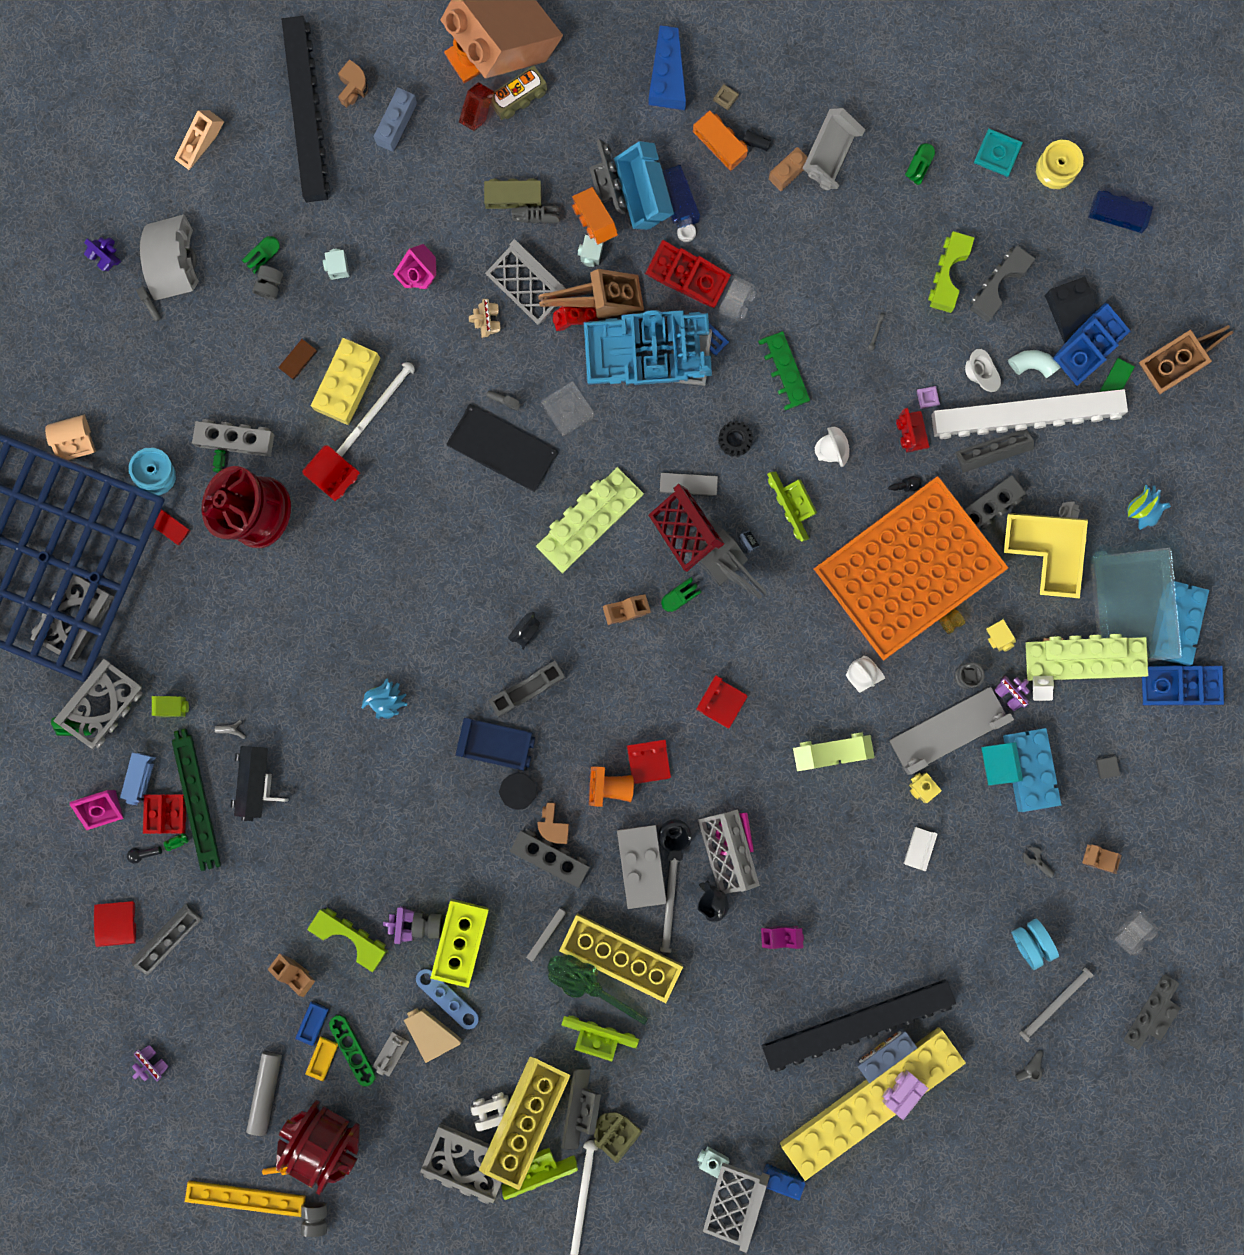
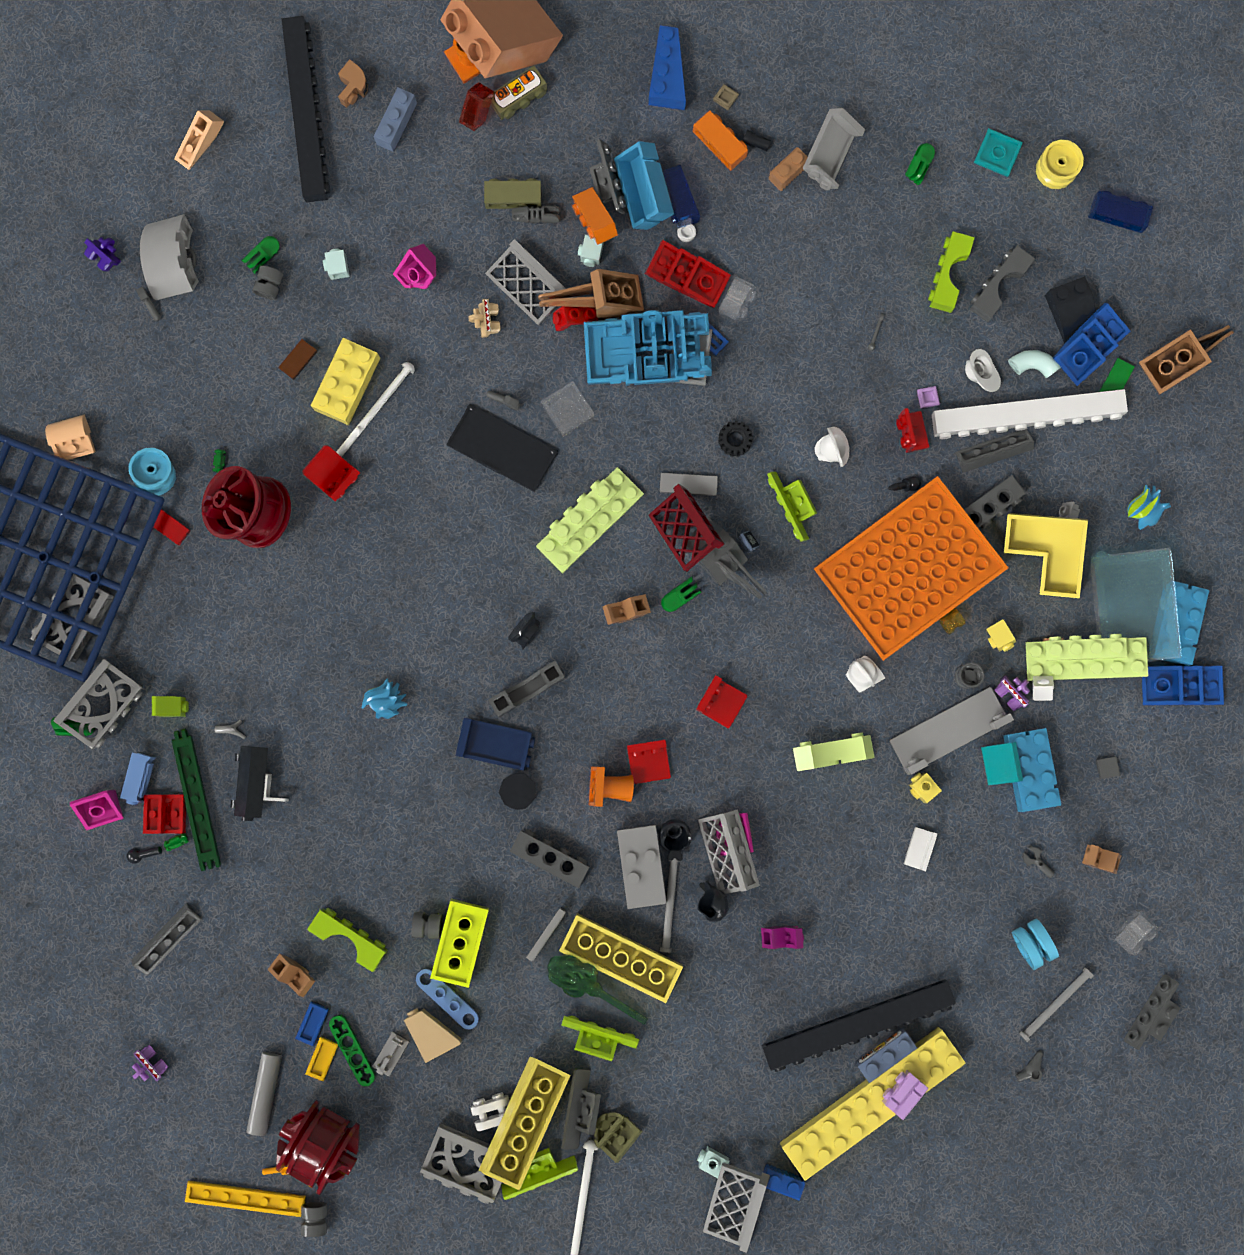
(114, 924): red slope -> none
(203, 438): light grey brick -> none
(401, 934): medium lavender hips -> none
(552, 831): medium nougat brick -> none
(786, 370): green hinge -> none

